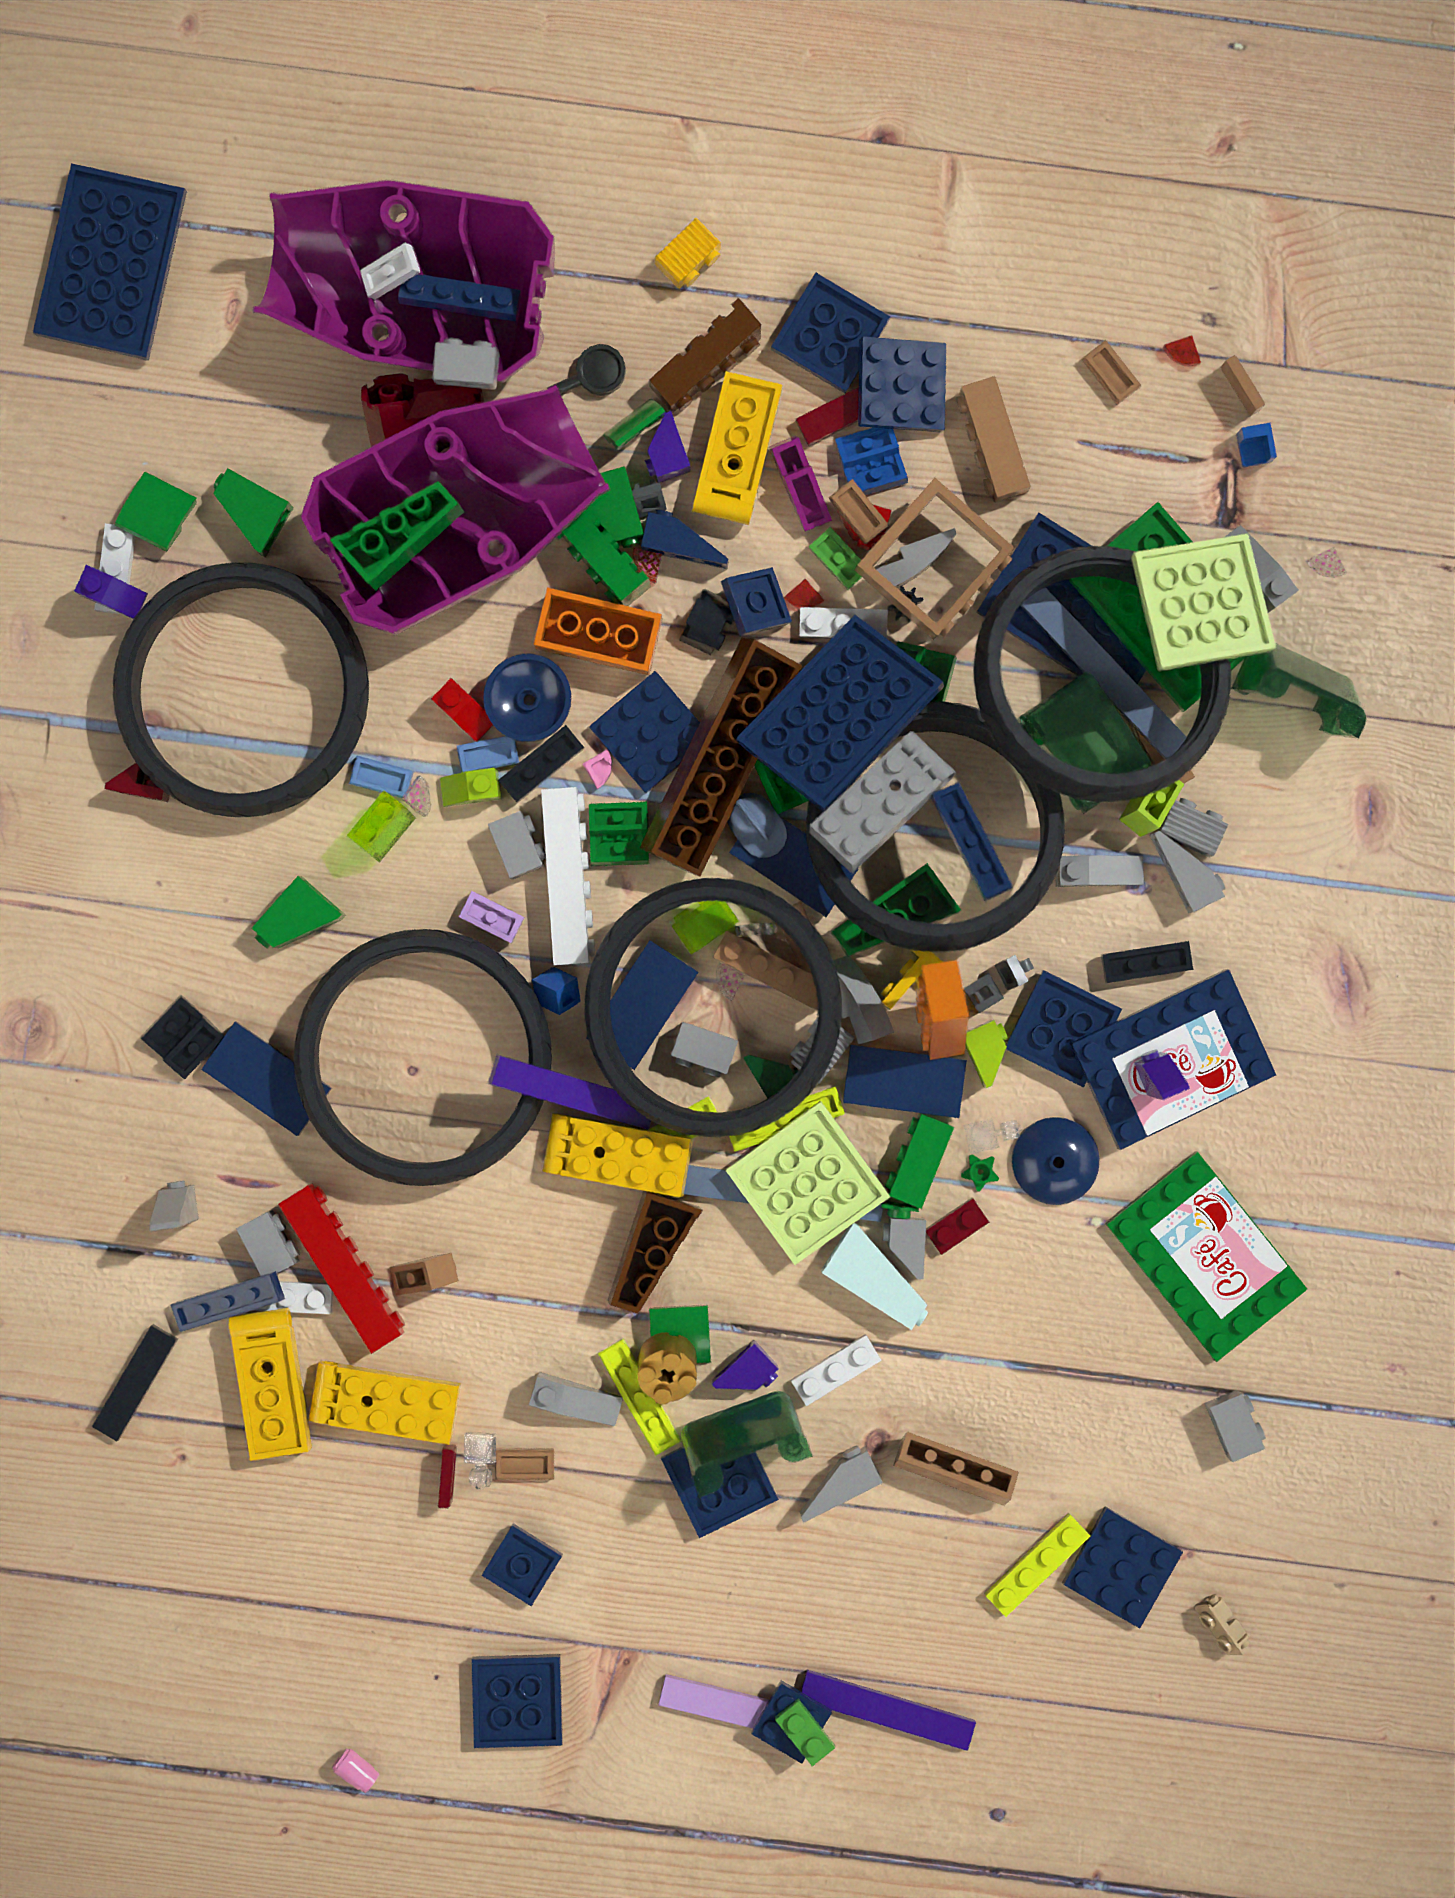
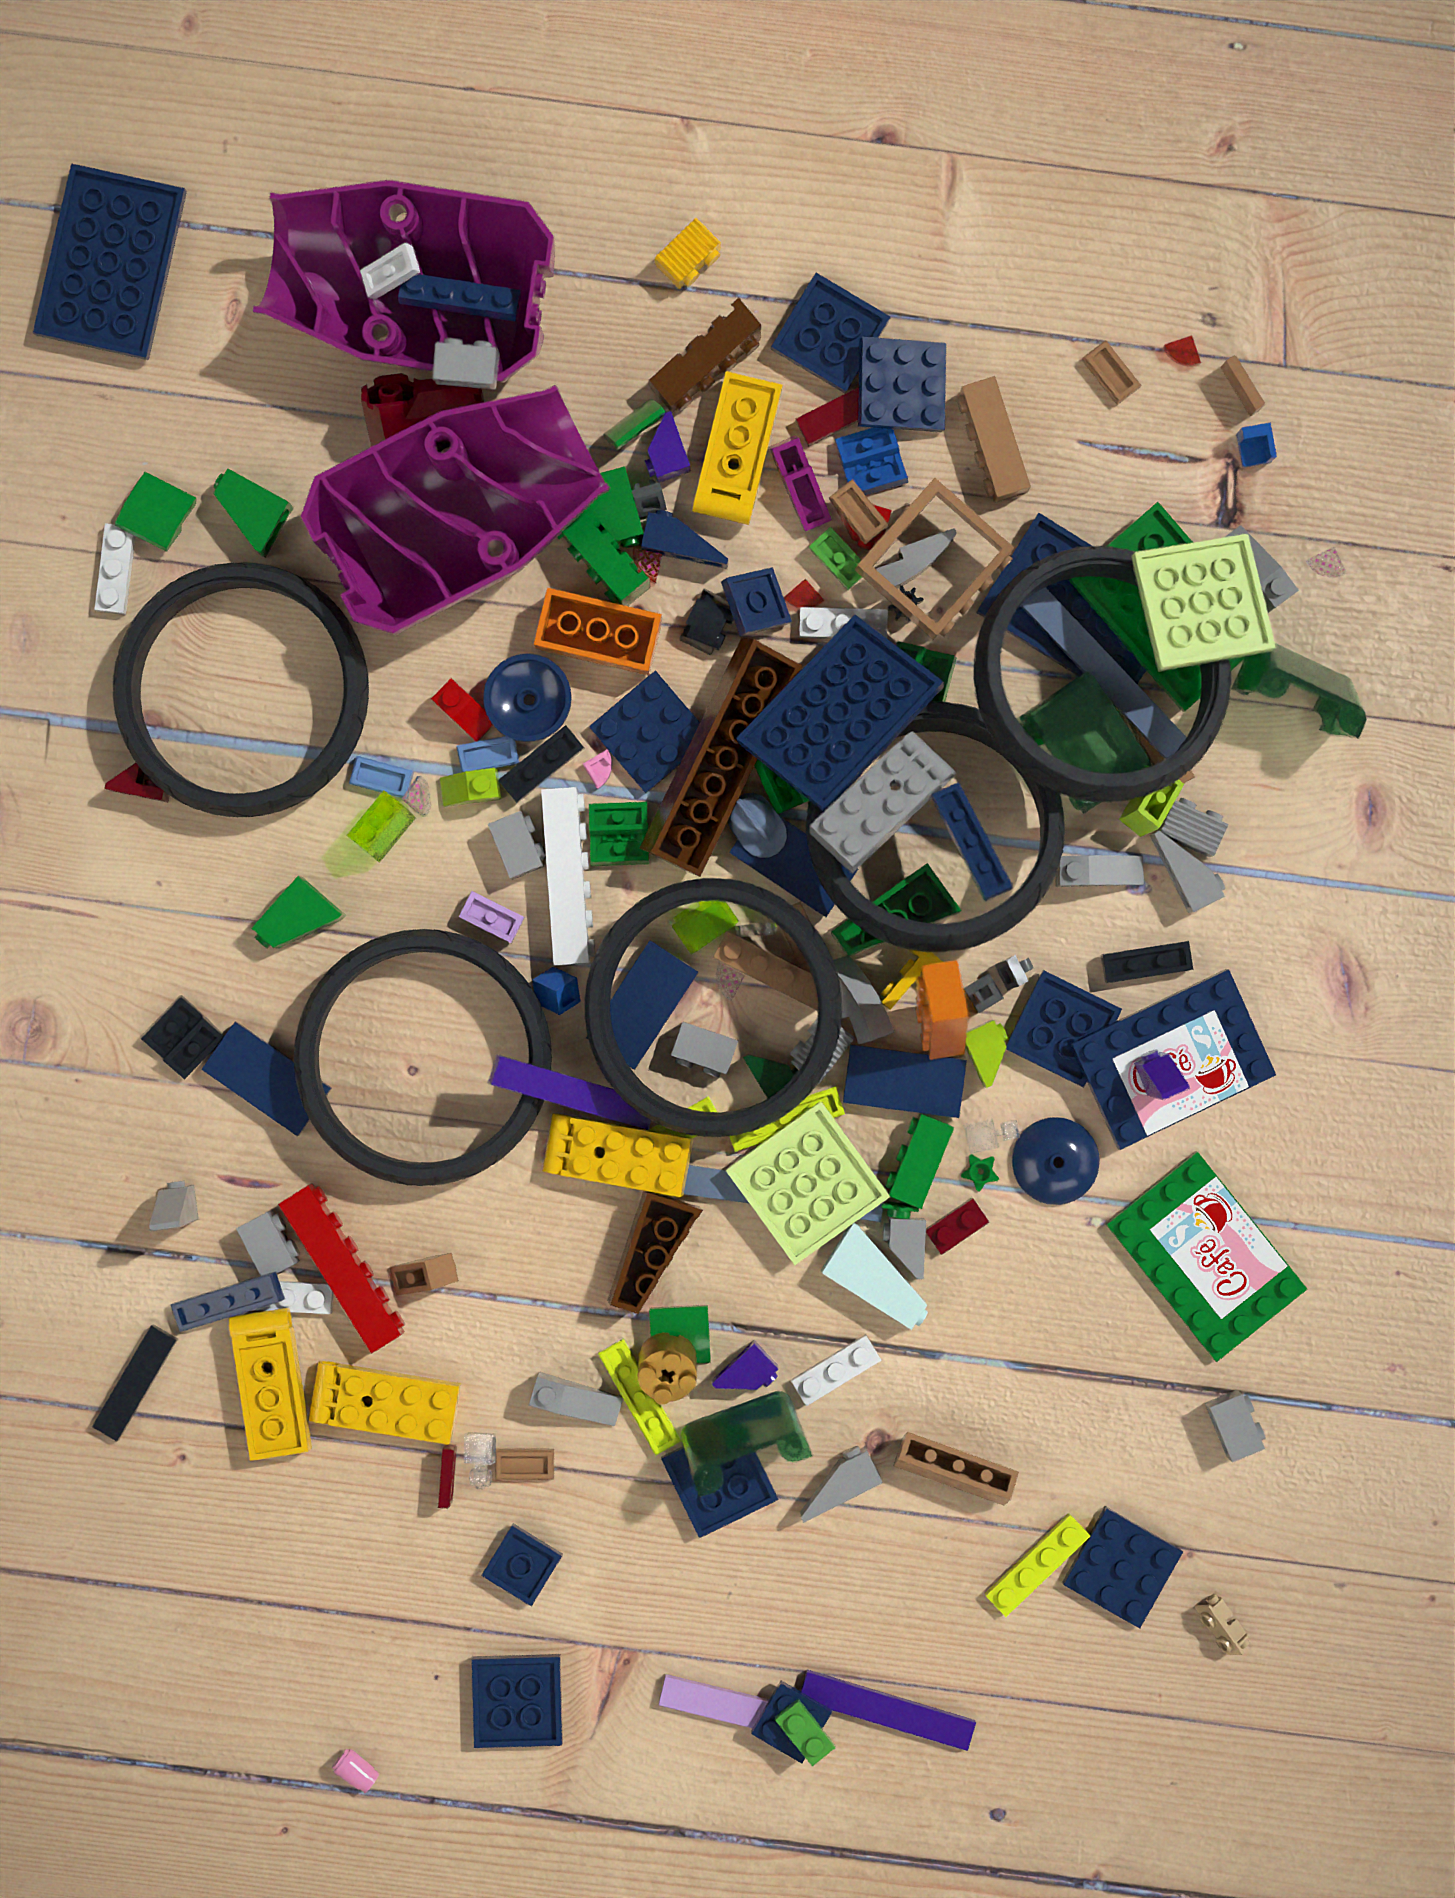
(110, 592): dark purple slope -> none
(398, 534): green wedge -> none
(598, 371): pearl dark grey piece -> none

